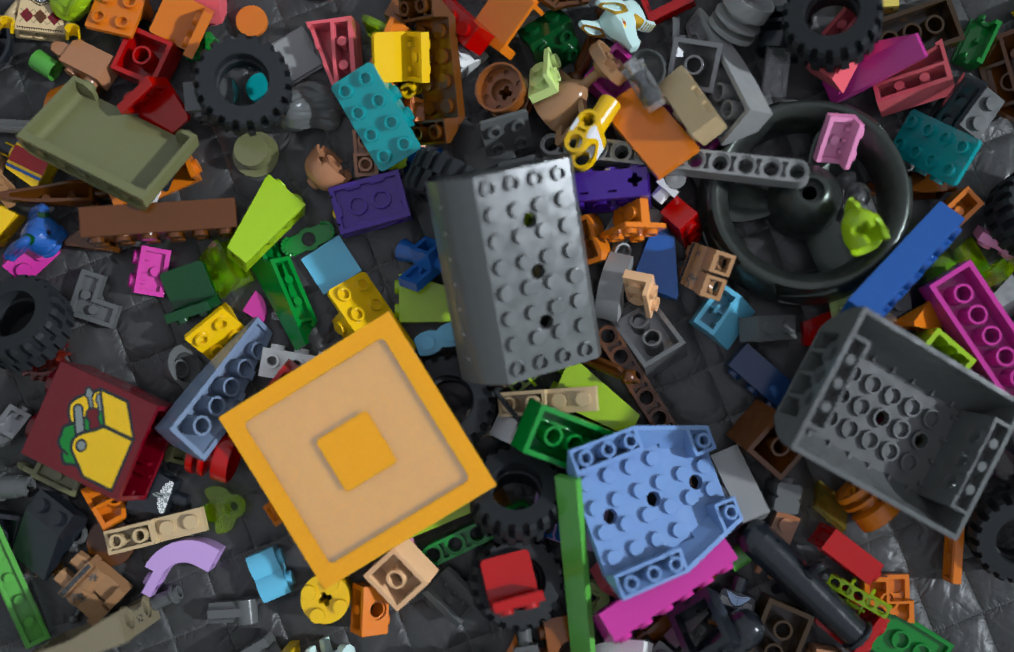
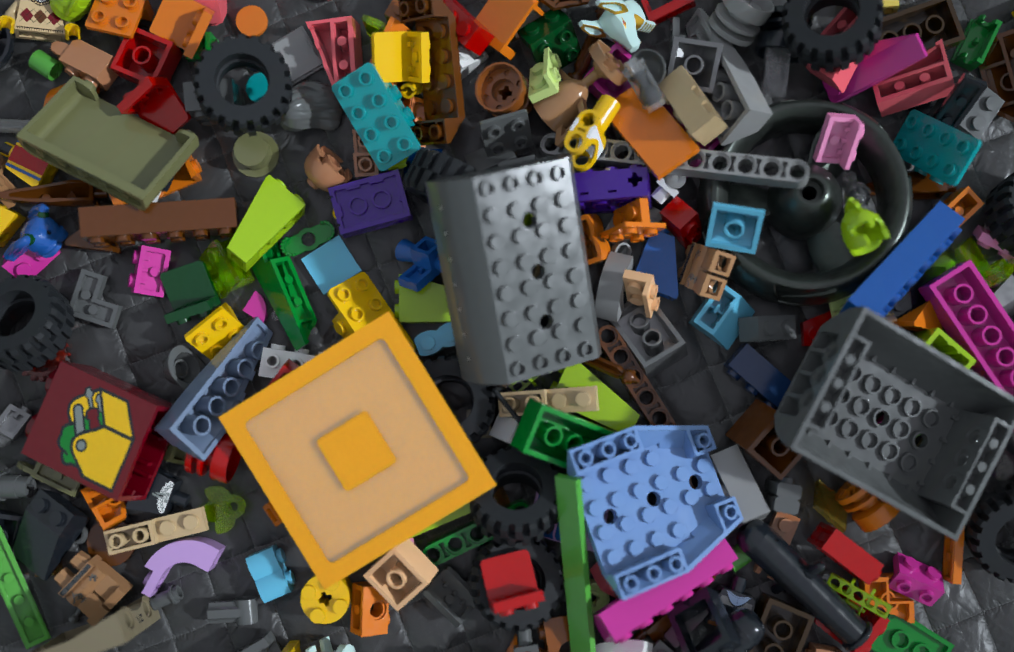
(734, 227): none -> medium azure slope
(916, 580): none -> dark pink bracket

